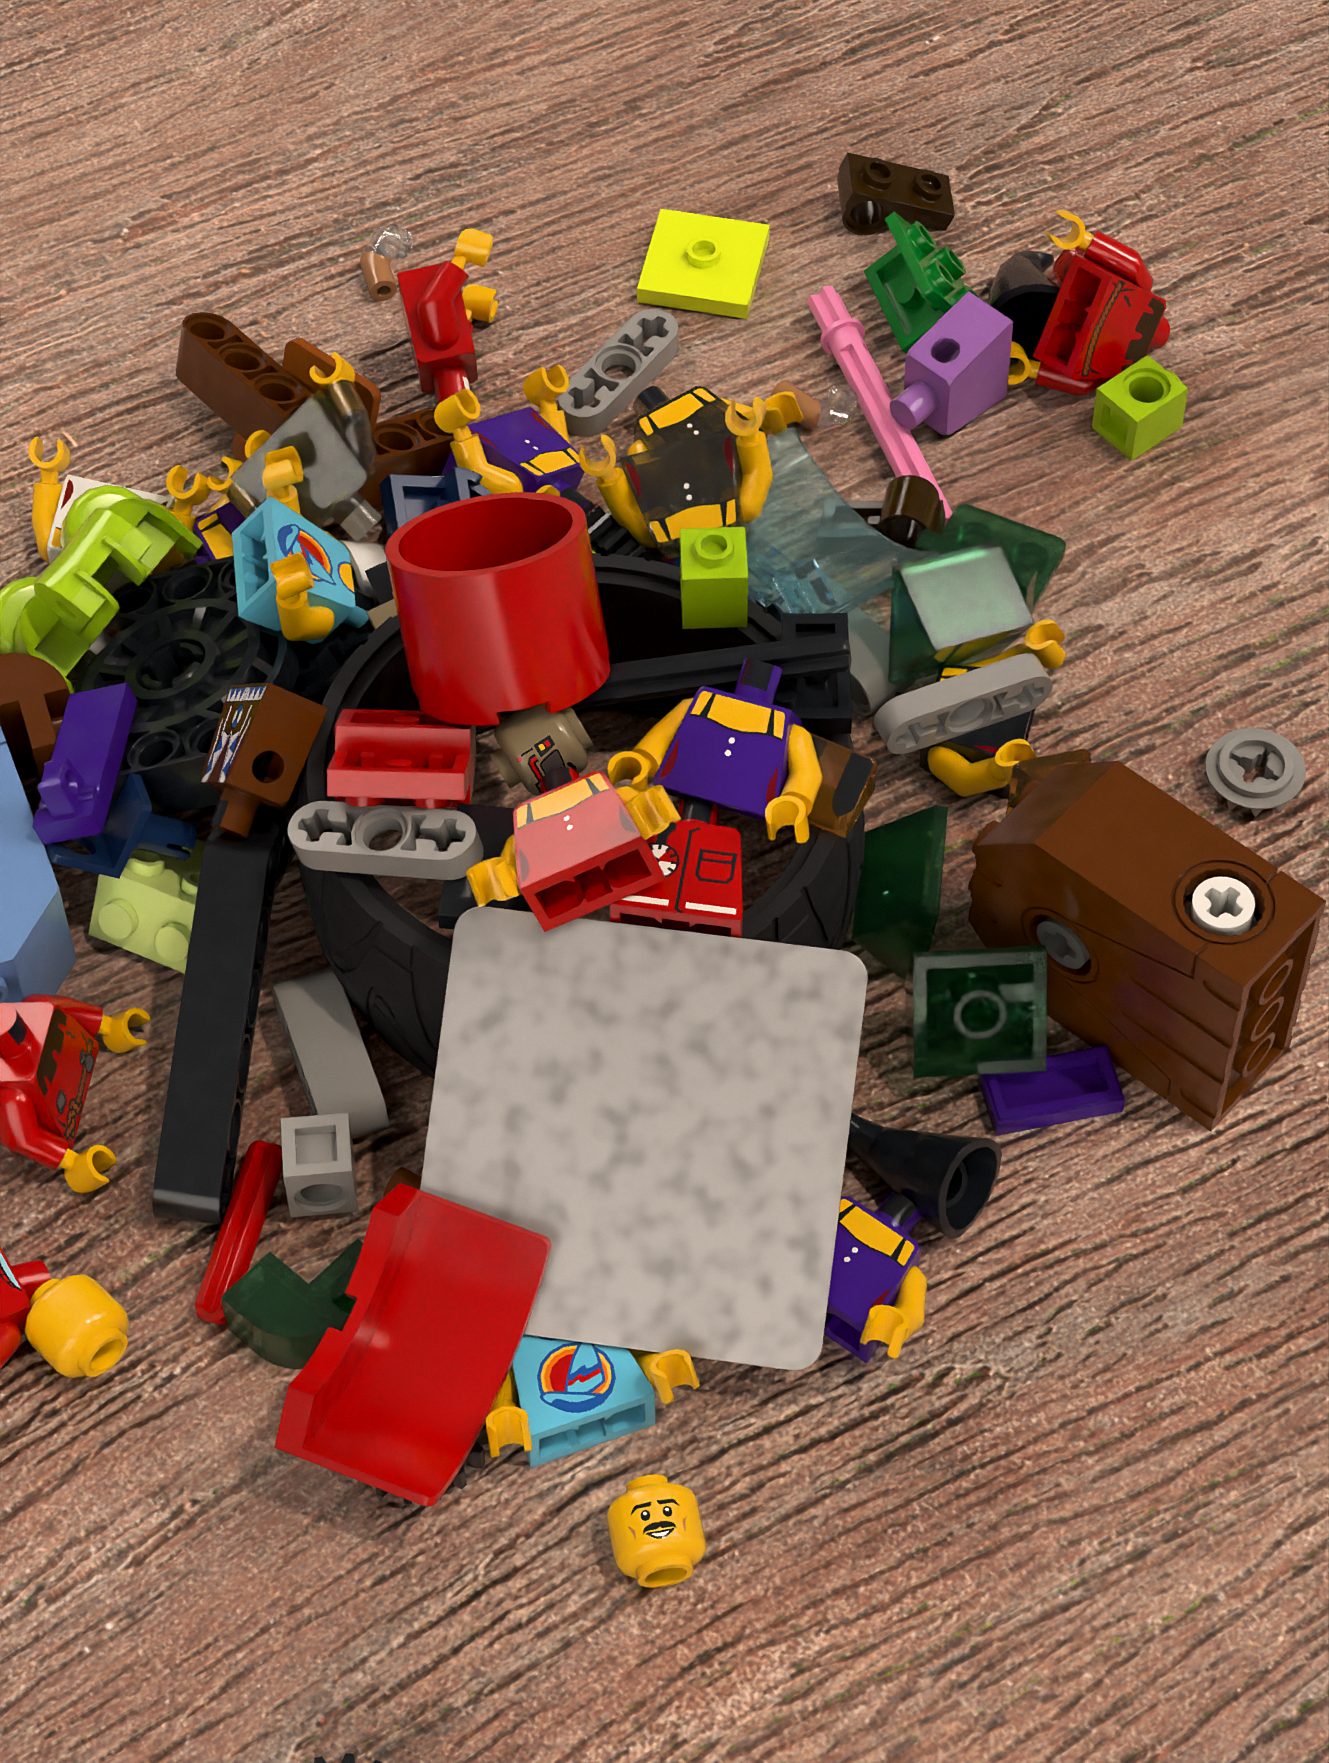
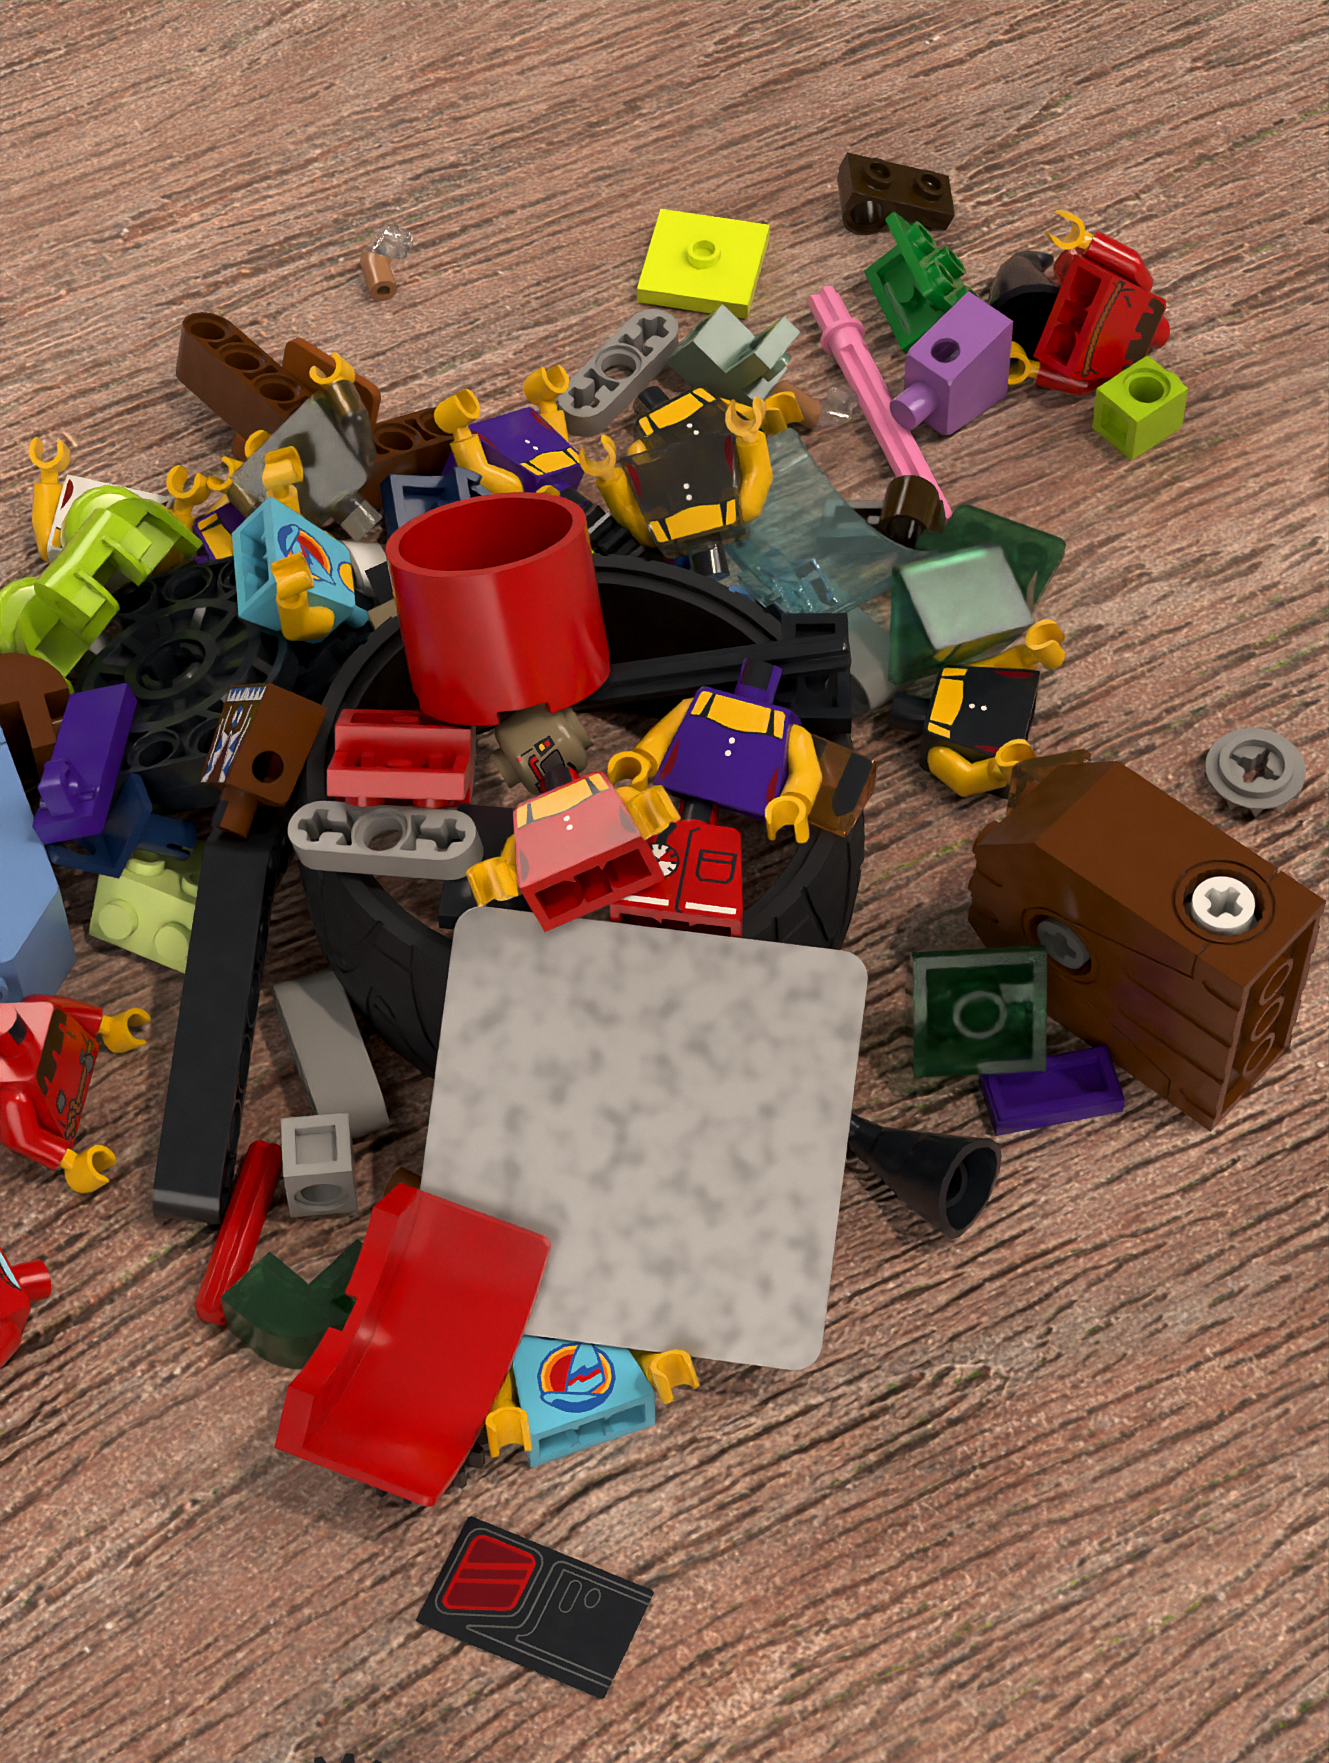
(77, 1326): yellow head -> none
(441, 316): red torso -> none
(535, 1607): none -> black sticker
(656, 1531): yellow head -> none
(713, 577): lime brick -> none
(730, 359): none -> sand green brick
(875, 1277): torso -> none
(901, 887): clear green slope -> none
(963, 703): light grey beam -> none

